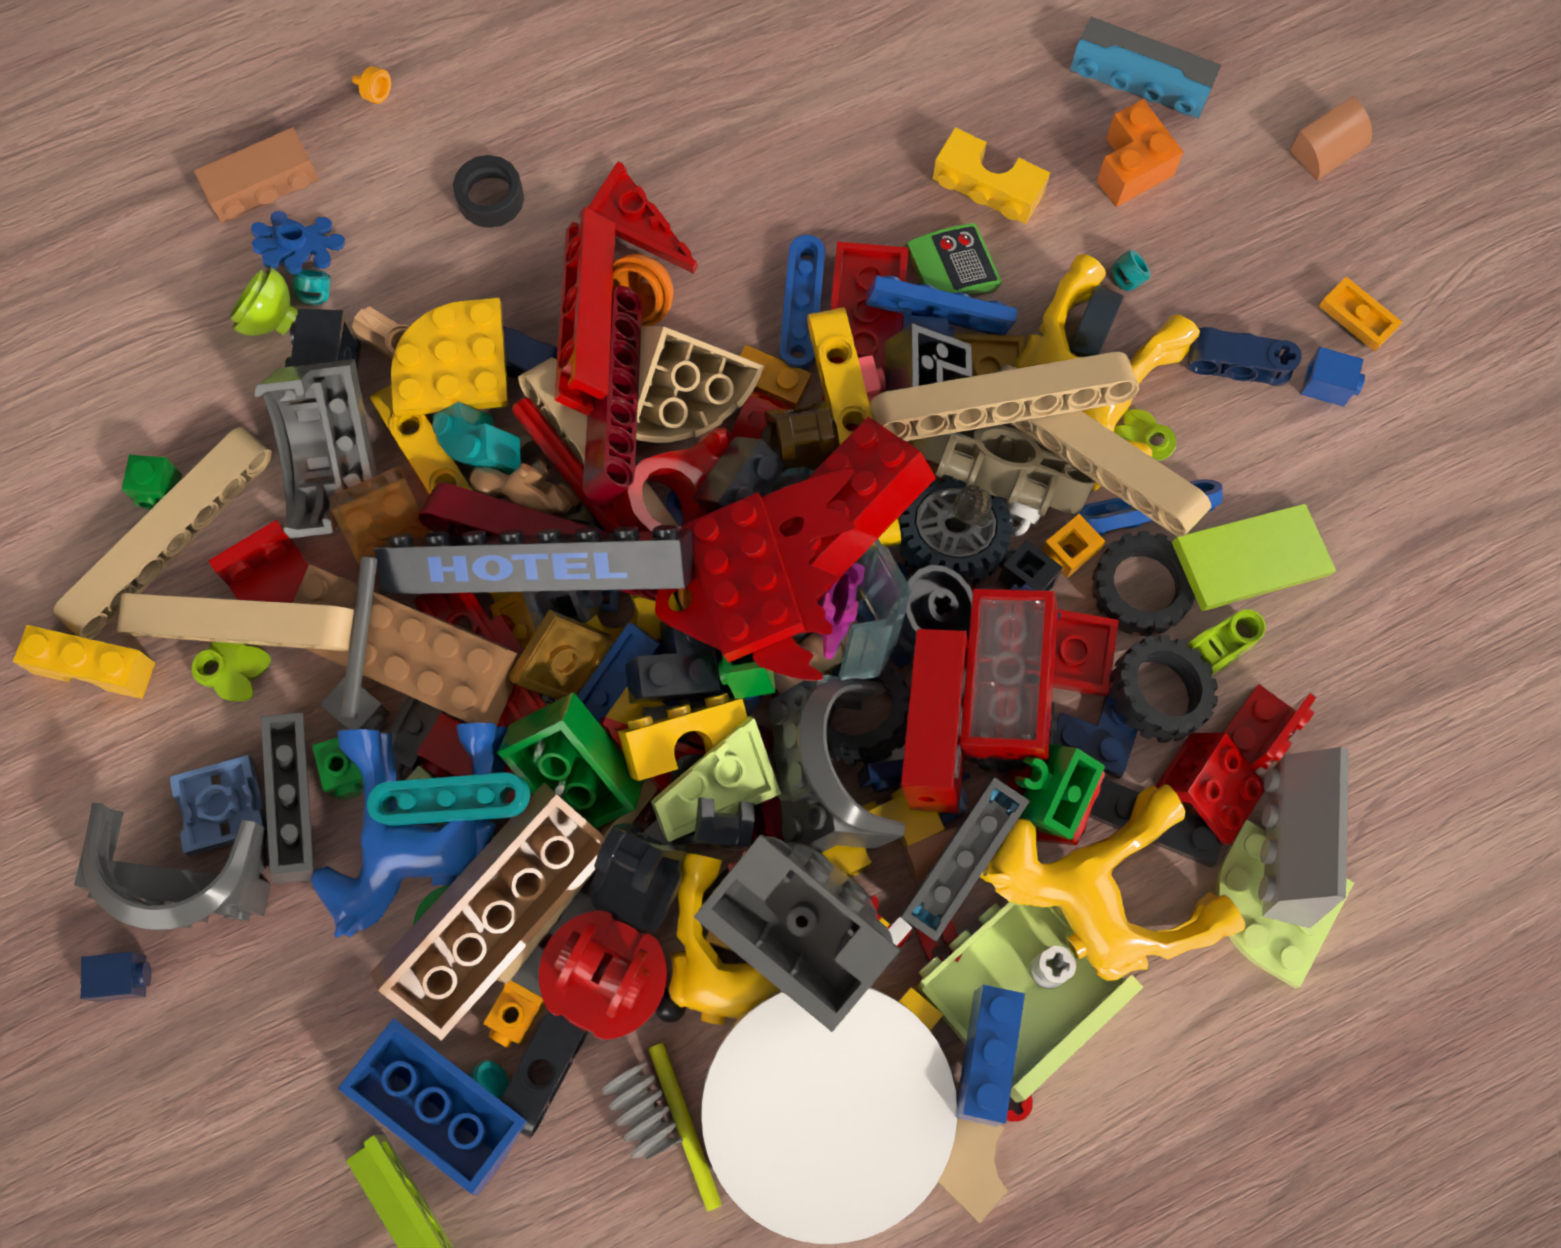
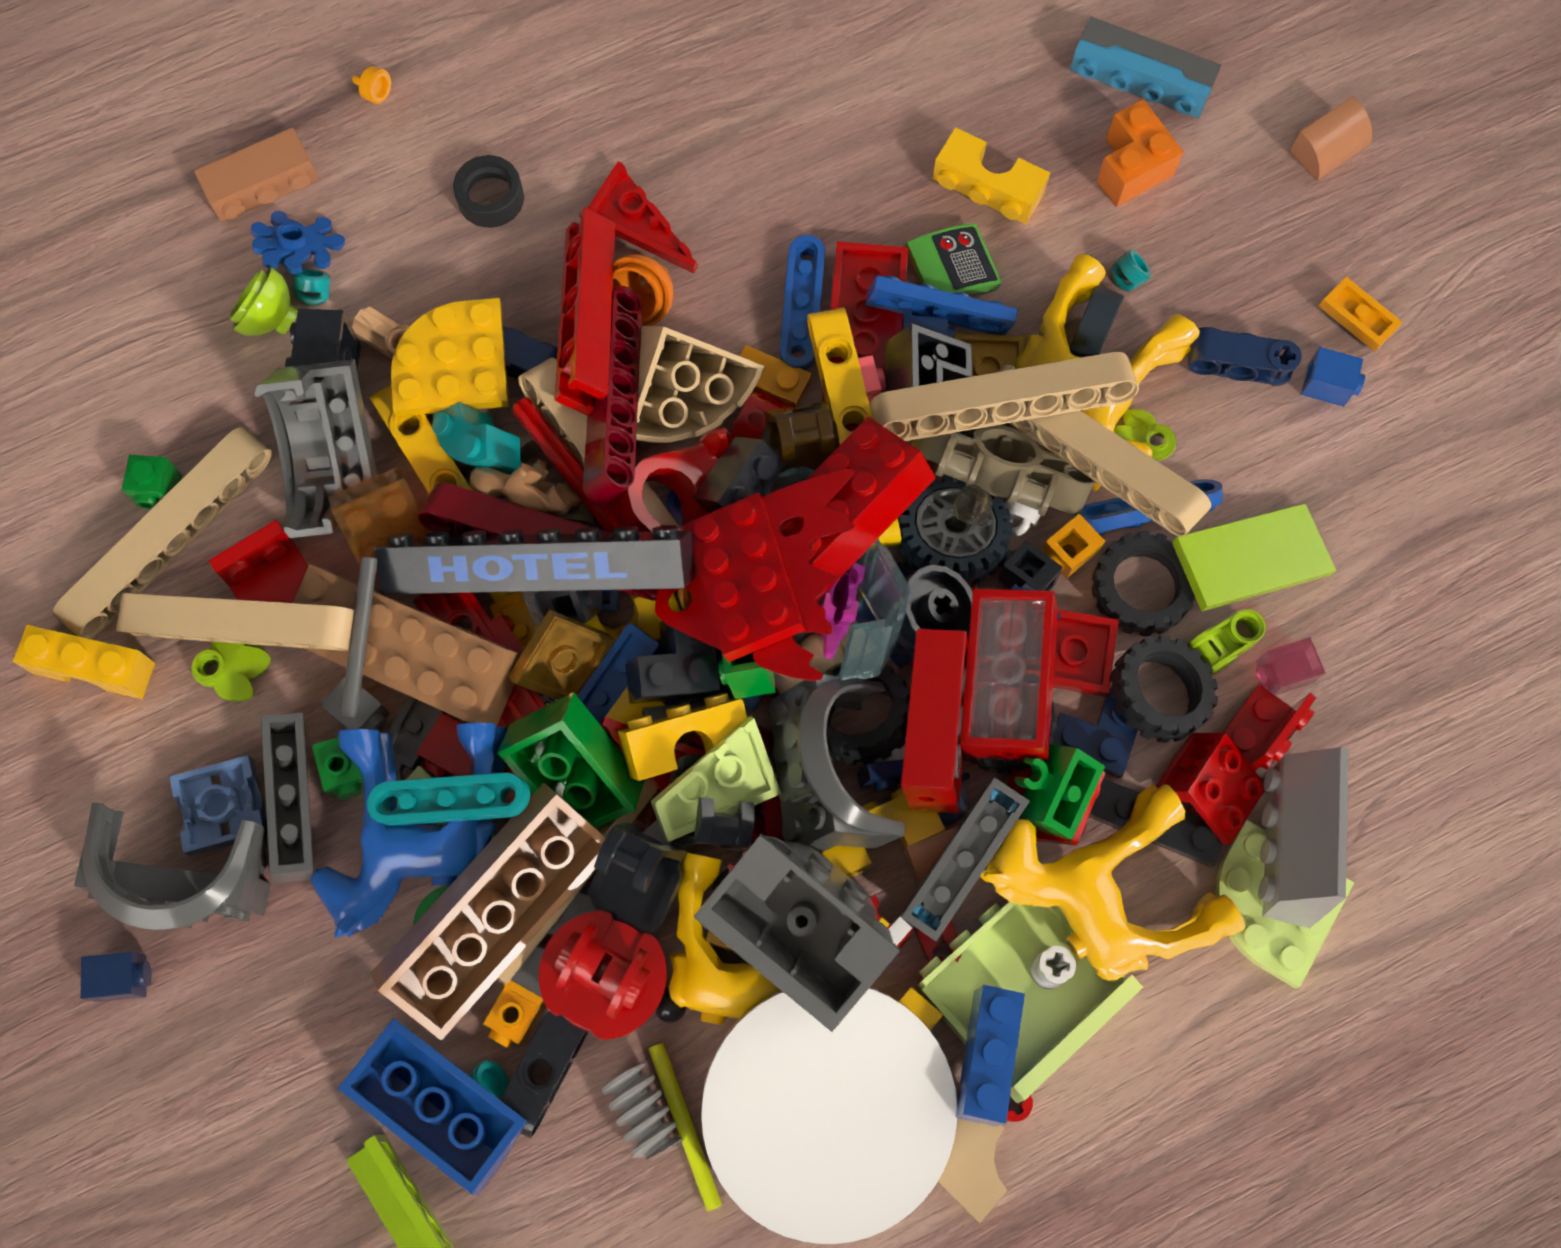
(1289, 666): none -> clear pink brick

